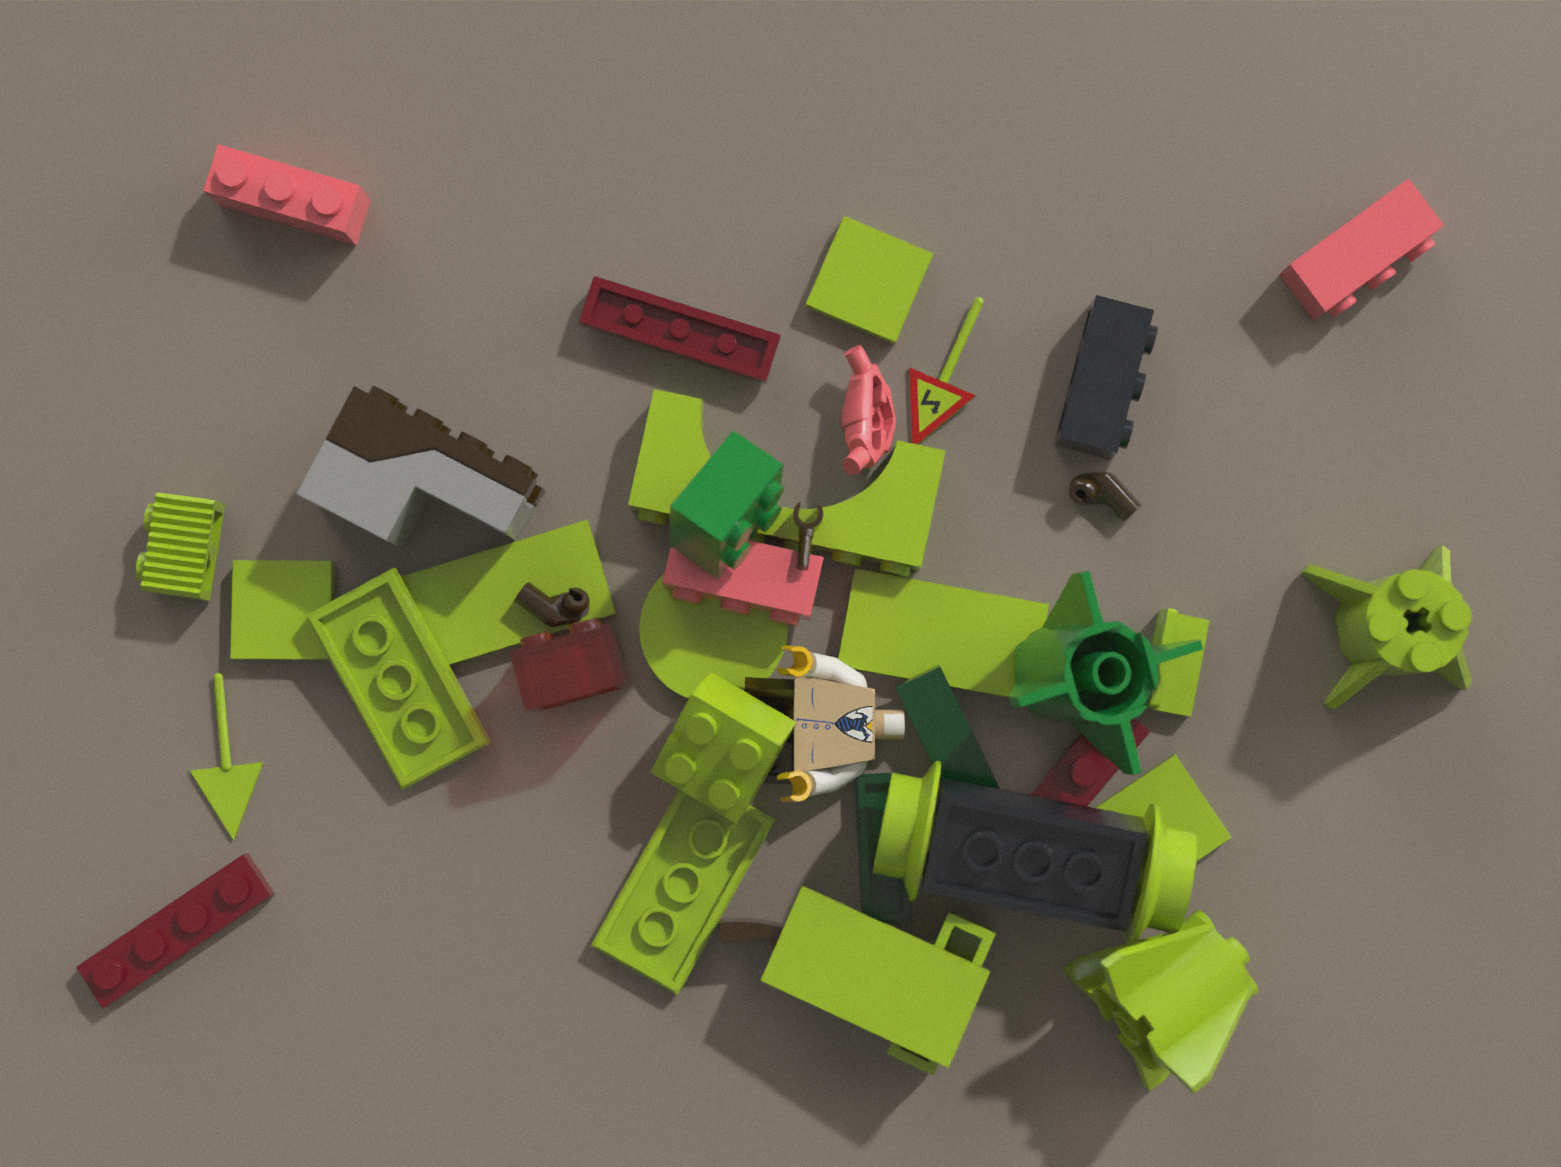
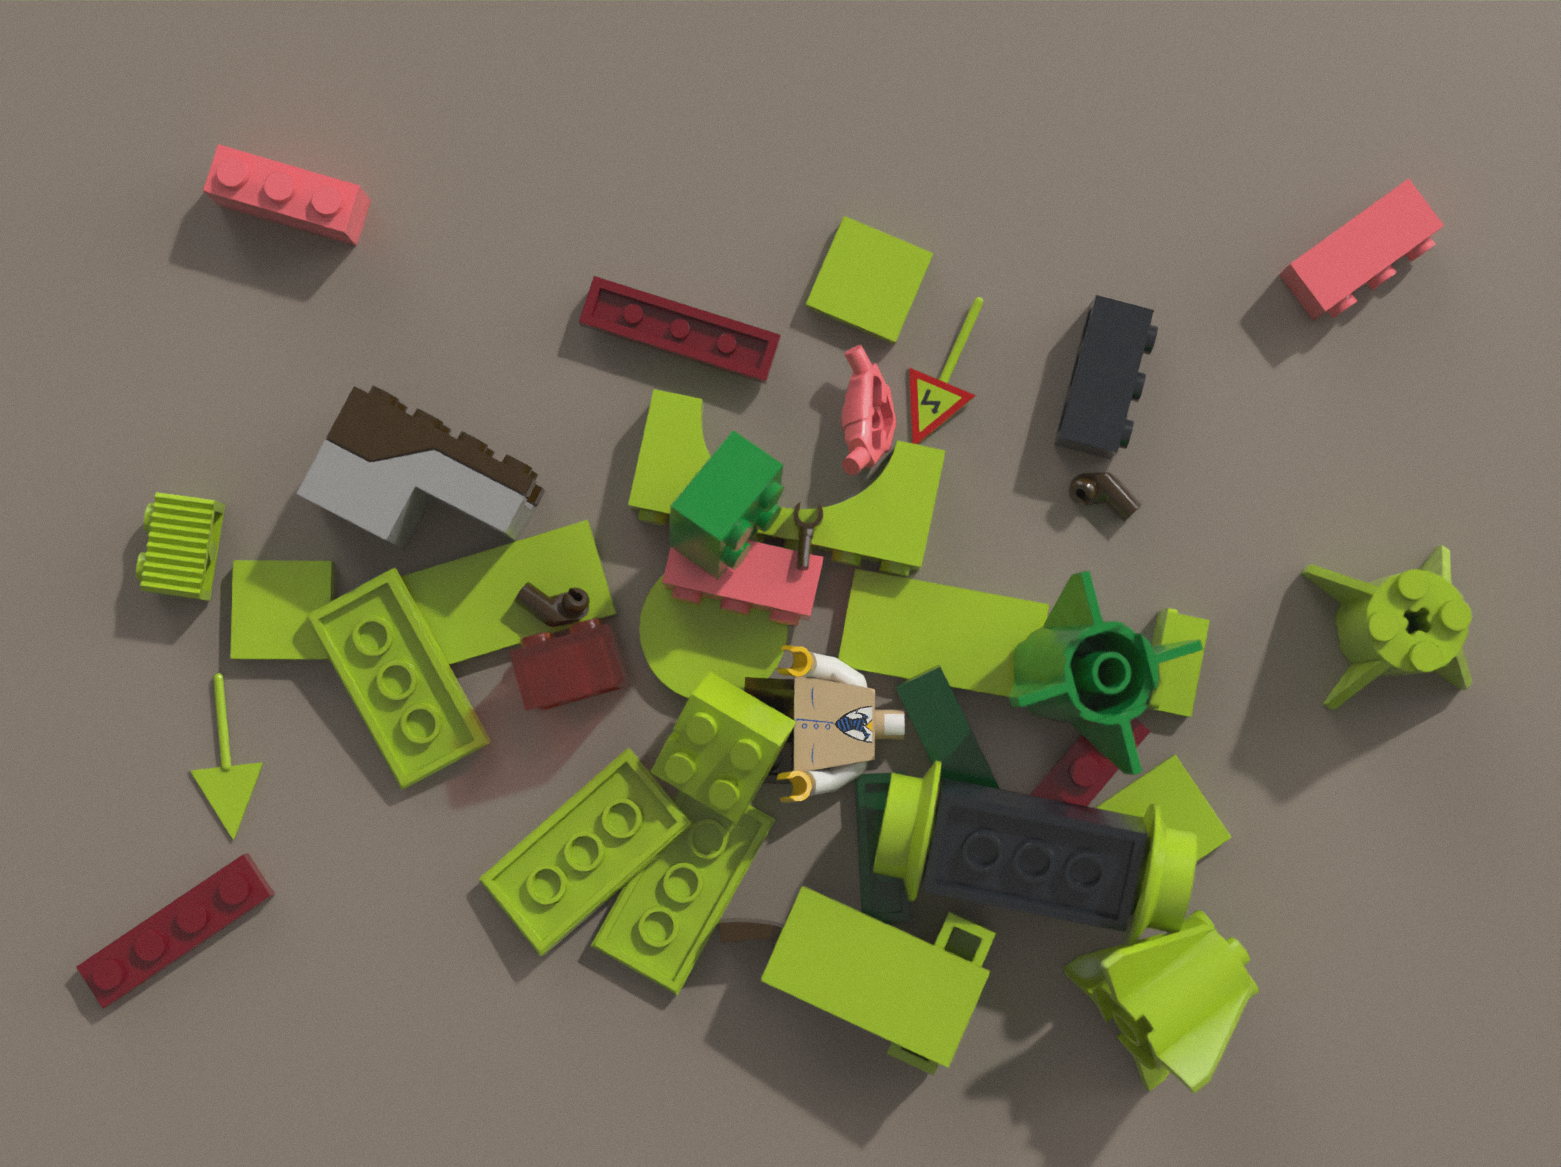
(586, 851): none -> lime tile

